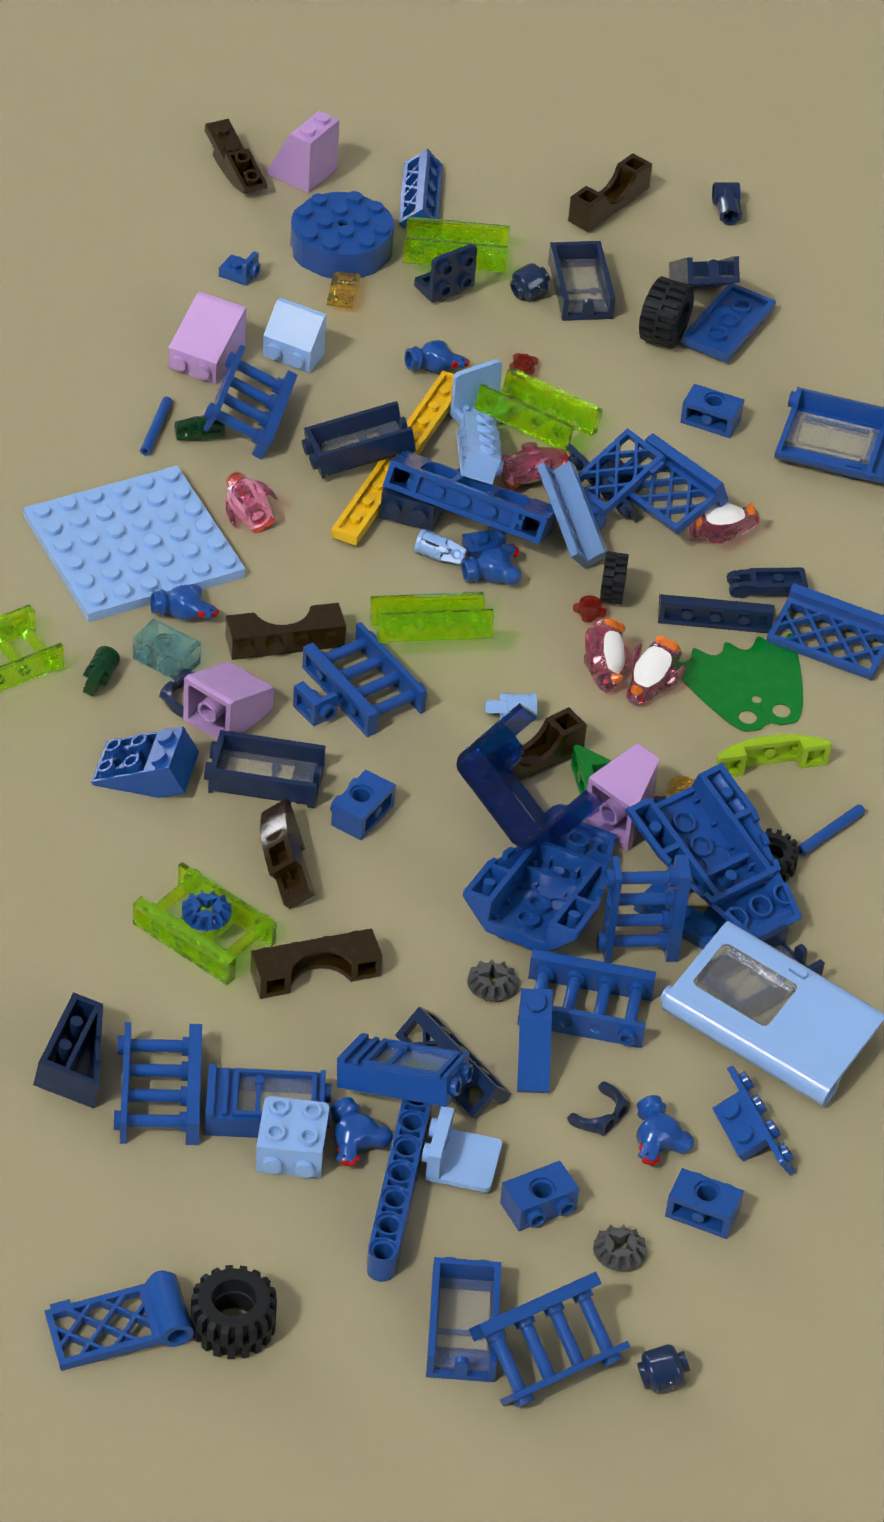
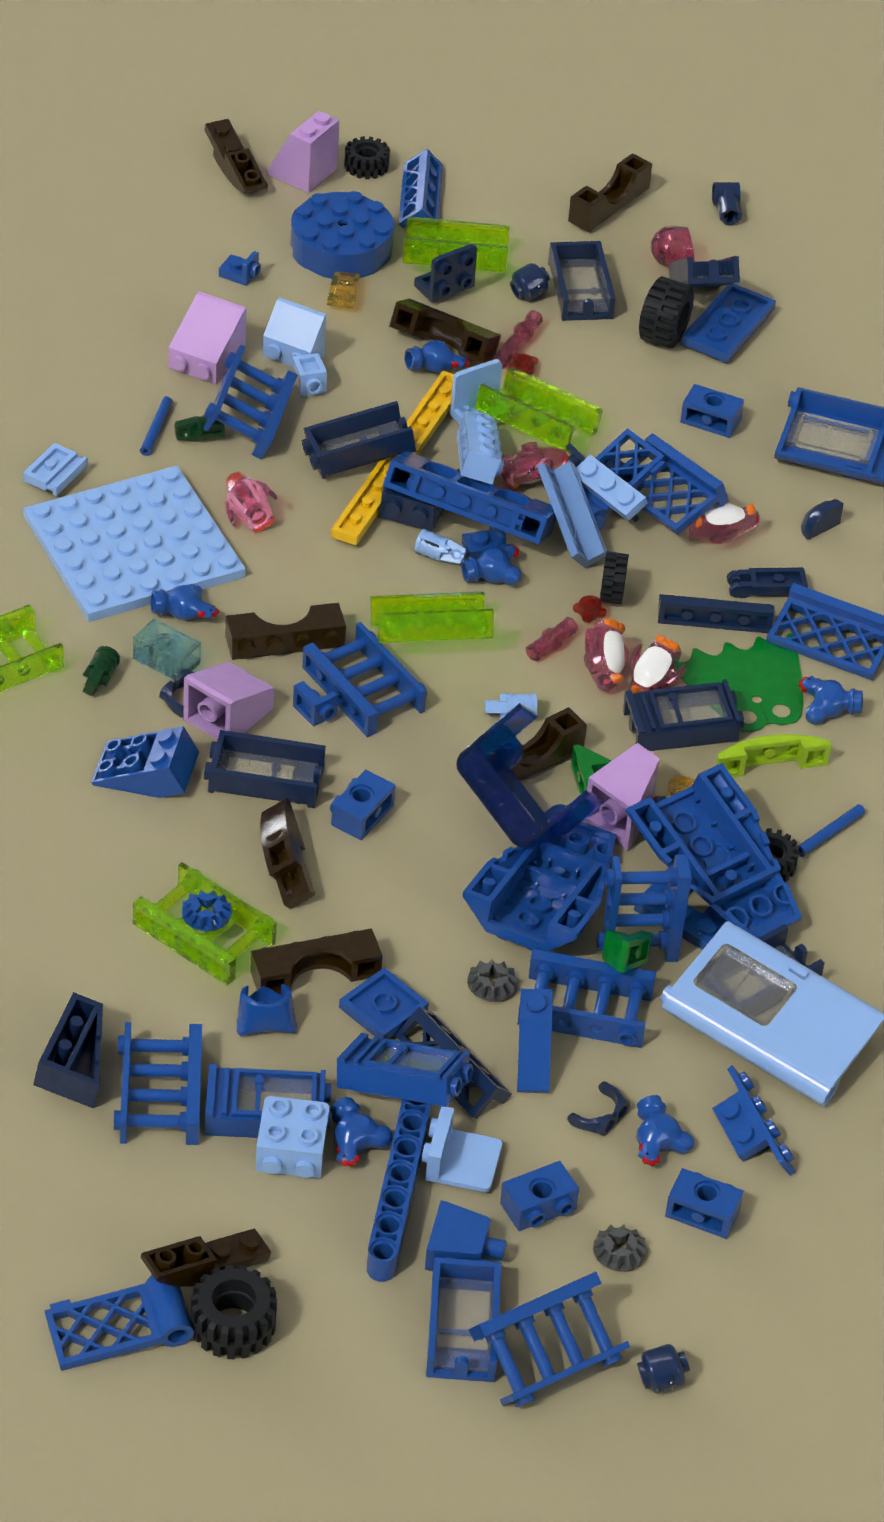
(55, 469): none -> light blue plate
(188, 1260): none -> dark brown slope
(266, 1011): none -> blue hair
(311, 374): none -> light blue bracket
(367, 157): none -> black tyre
(382, 1004): none -> blue plate
(425, 321): none -> dark brown arch
(462, 1236): none -> blue torso
(522, 333): none -> clear pink pin
(541, 647): none -> clear pink pin
(610, 488): none -> light blue plate
(626, 951): none -> green slope
(672, 244): none -> clear pink helmet
(684, 716): none -> dark blue door
(822, 518): none -> dark blue brick
(830, 699): none -> blue animal

